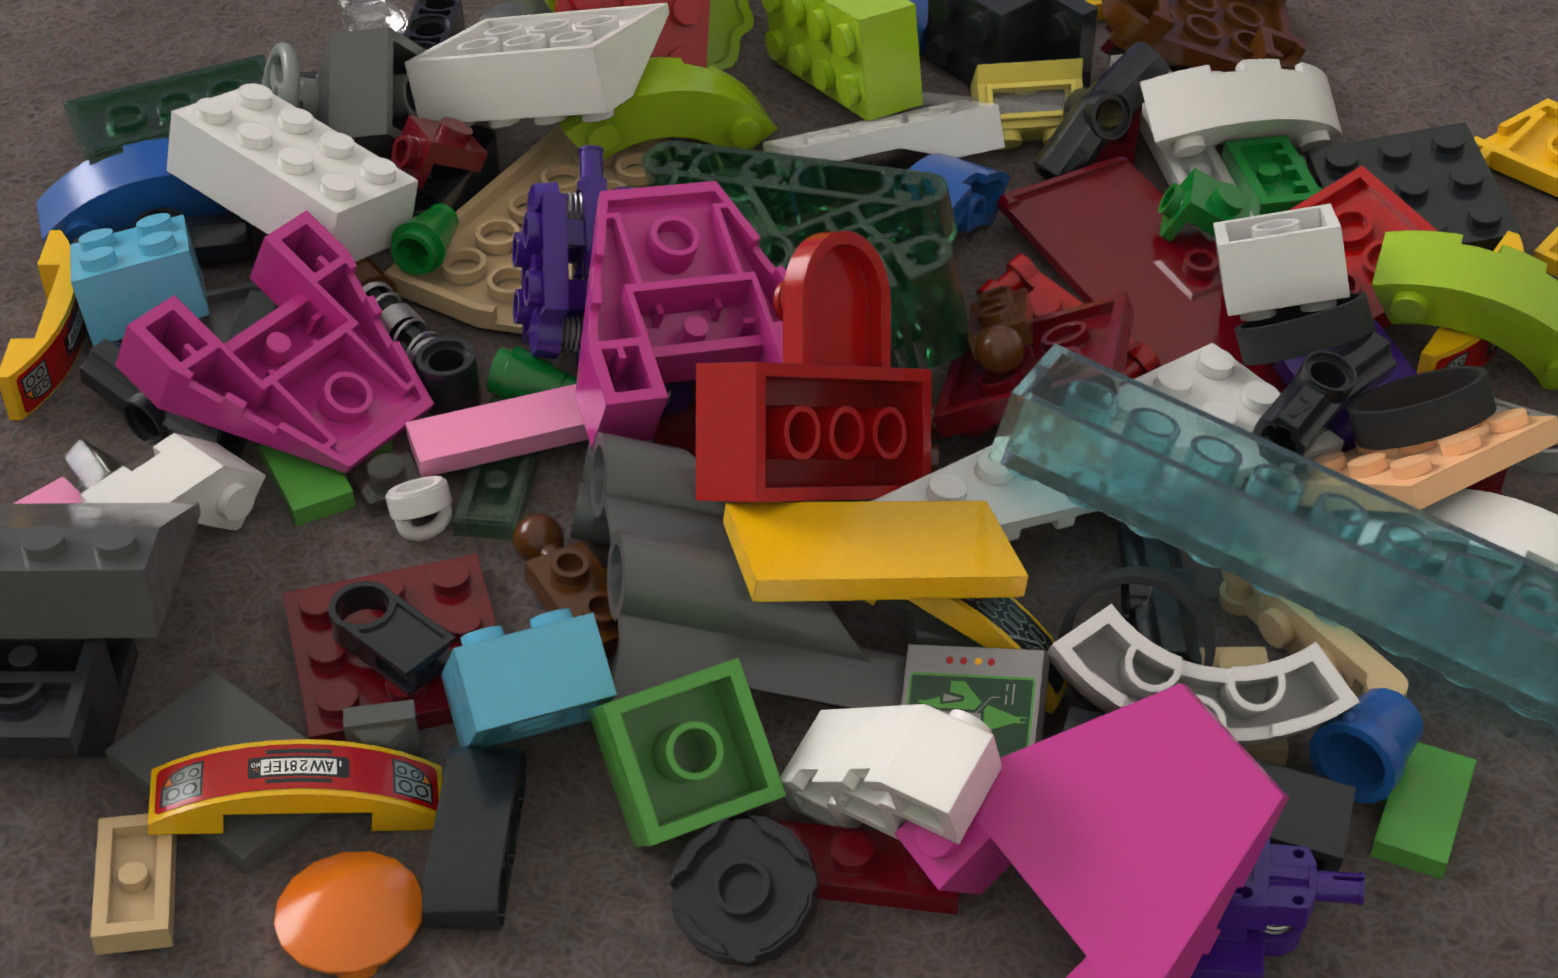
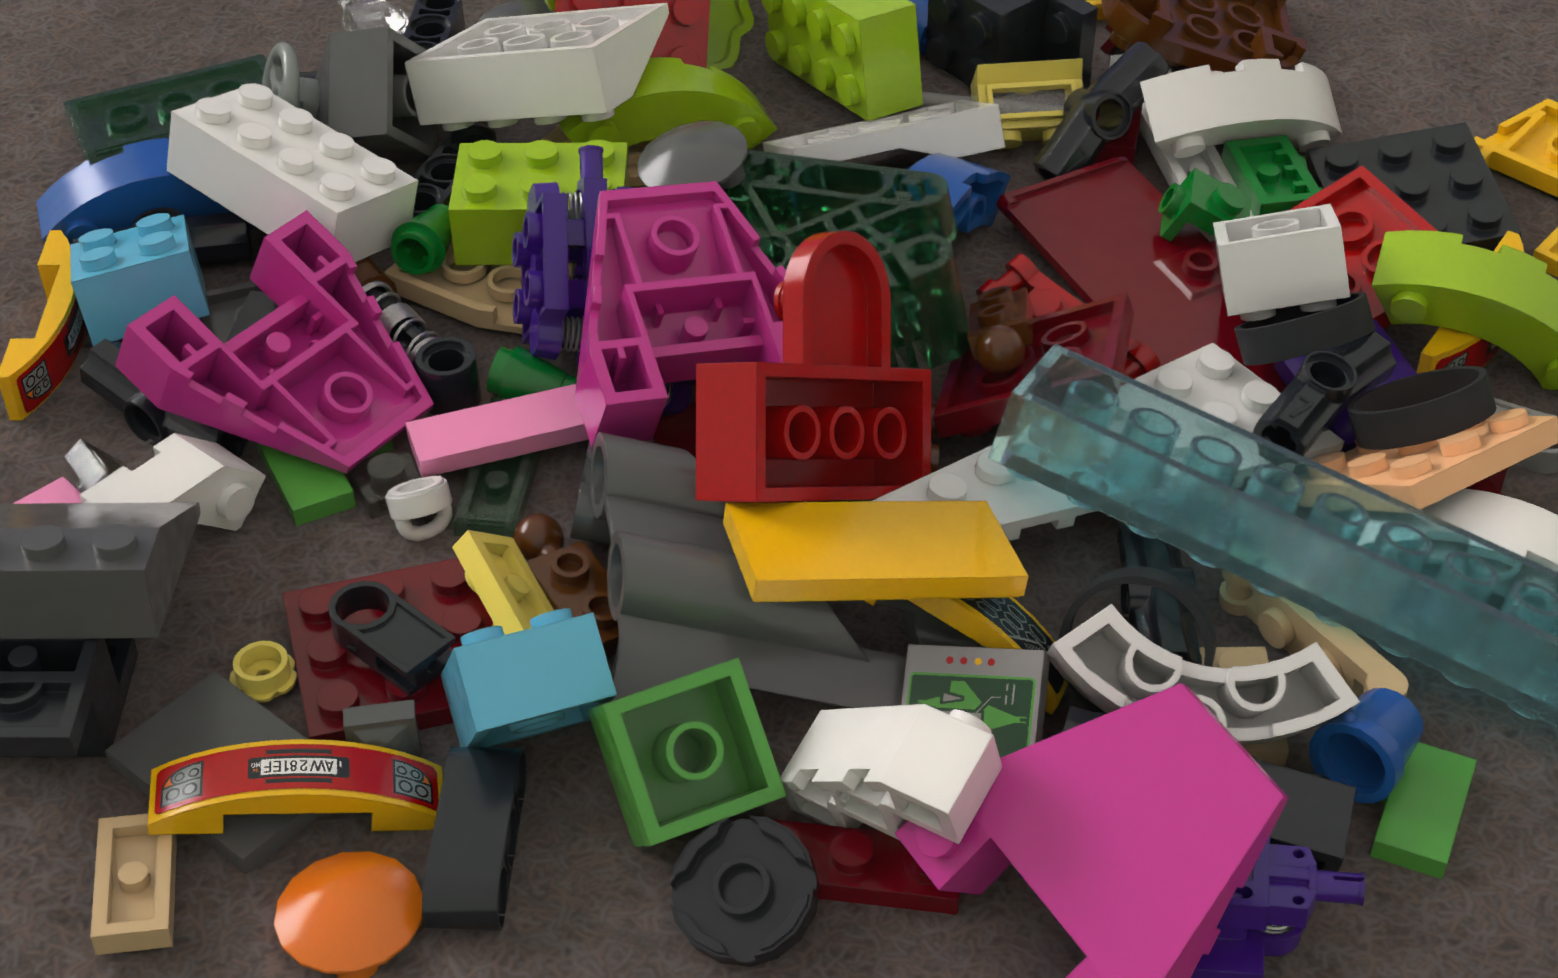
(263, 671): none -> light yellow plate
(436, 142): dark red bracket -> none
(494, 187): none -> lime brick
(501, 579): none -> light yellow plate
(695, 154): none -> dark grey dish

